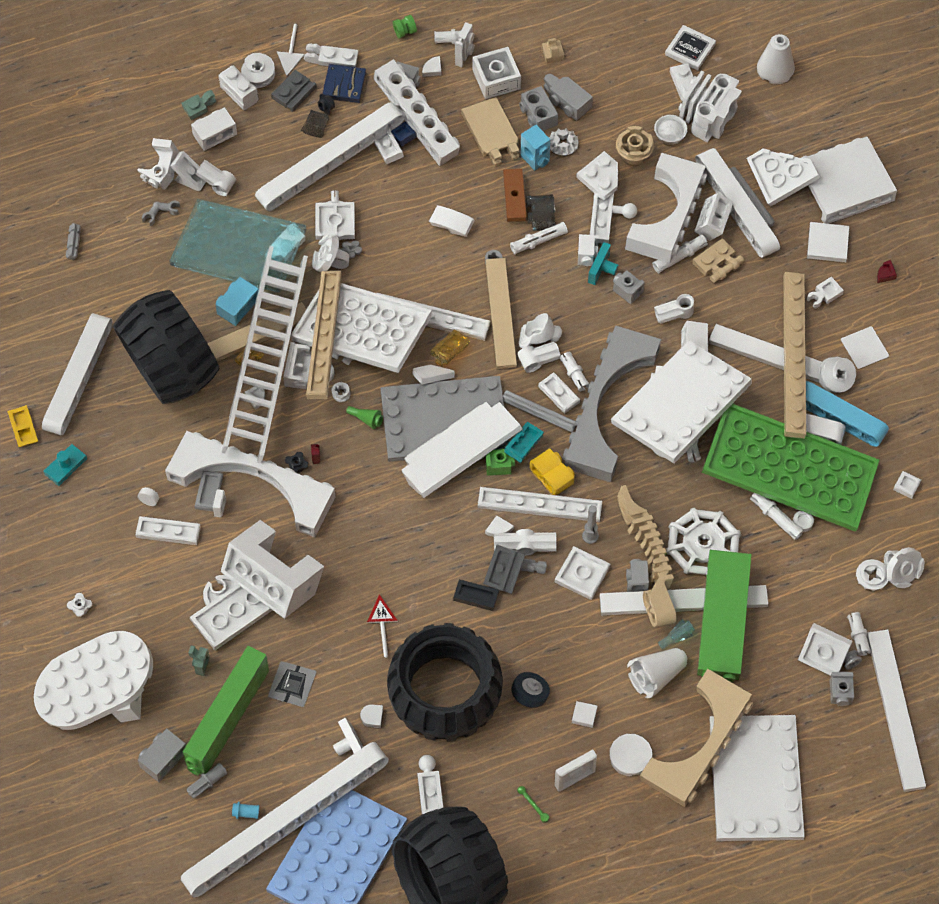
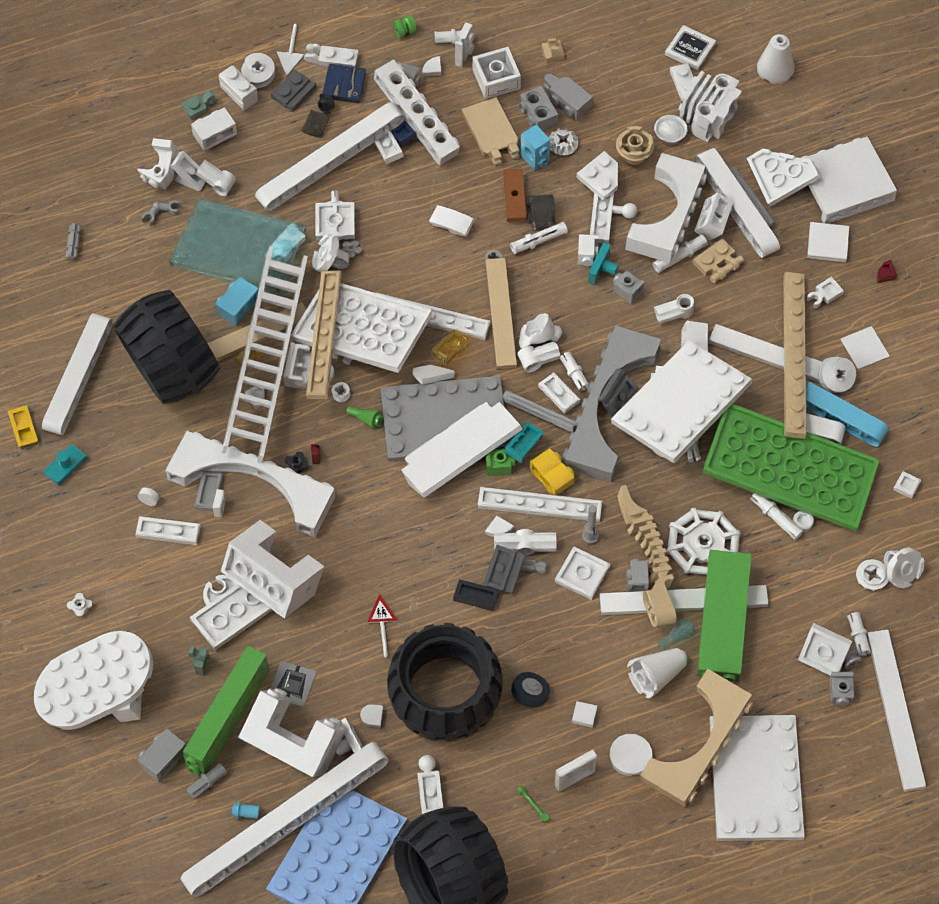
(308, 755): none -> white piece
(617, 392): none -> dark grey plate

